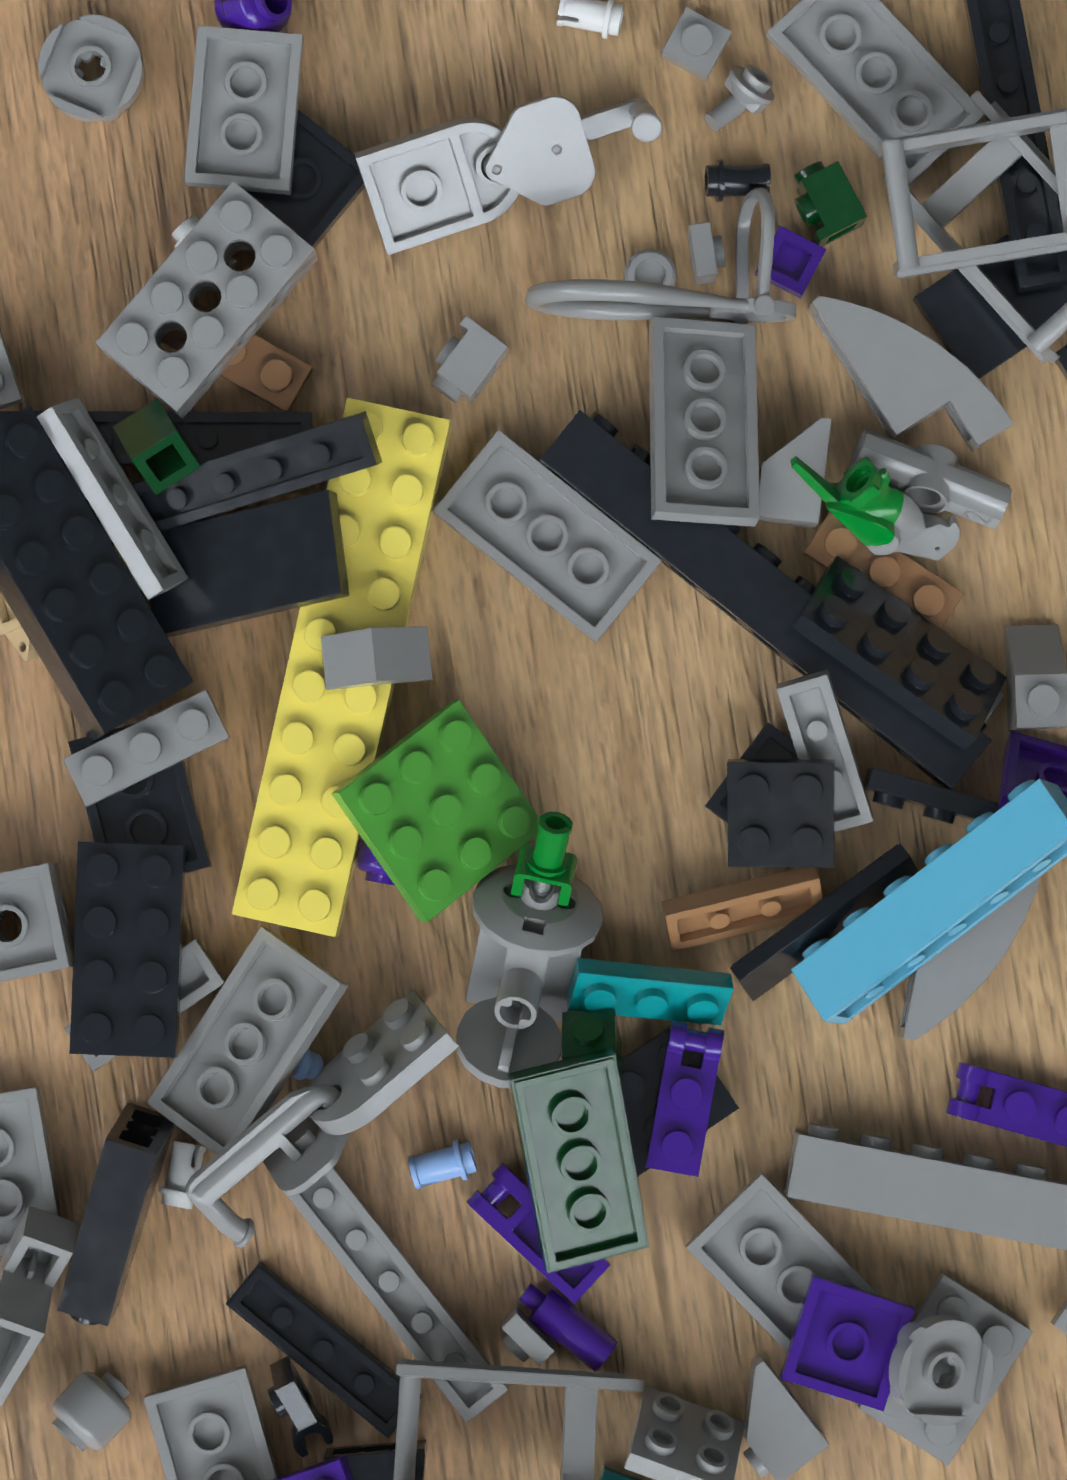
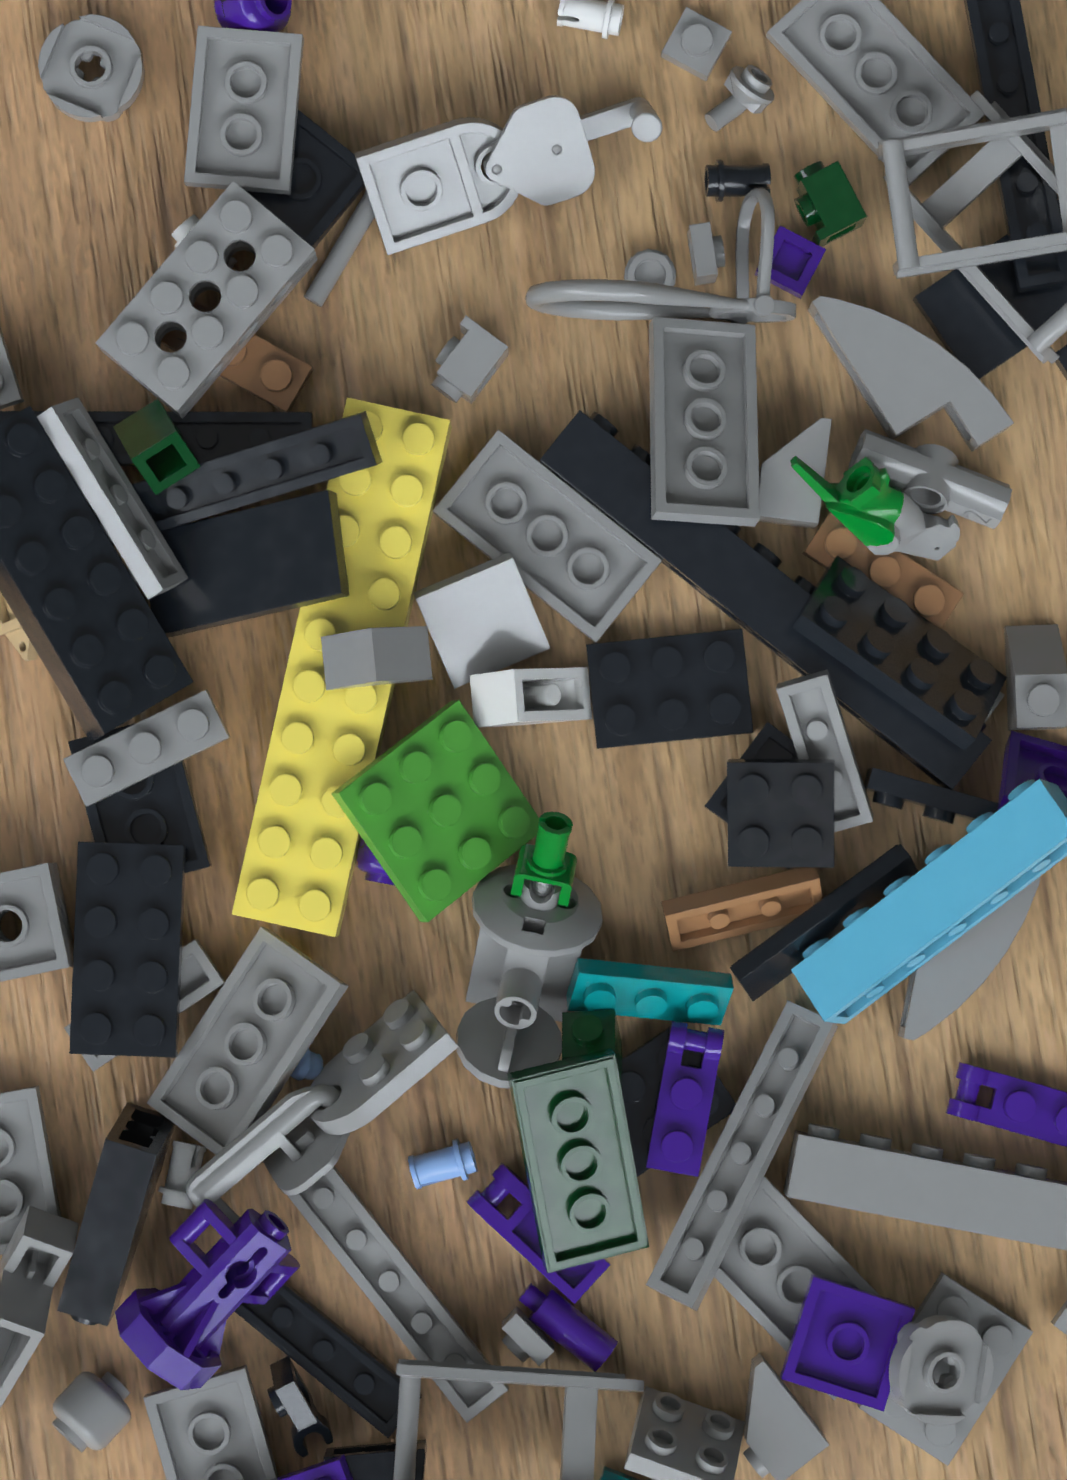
(183, 1326): none -> dark purple piece
(341, 252): none -> light grey bar
(482, 619): none -> tile
(530, 696): none -> white slope
(669, 688): none -> black plate
(741, 1156): none -> light grey plate

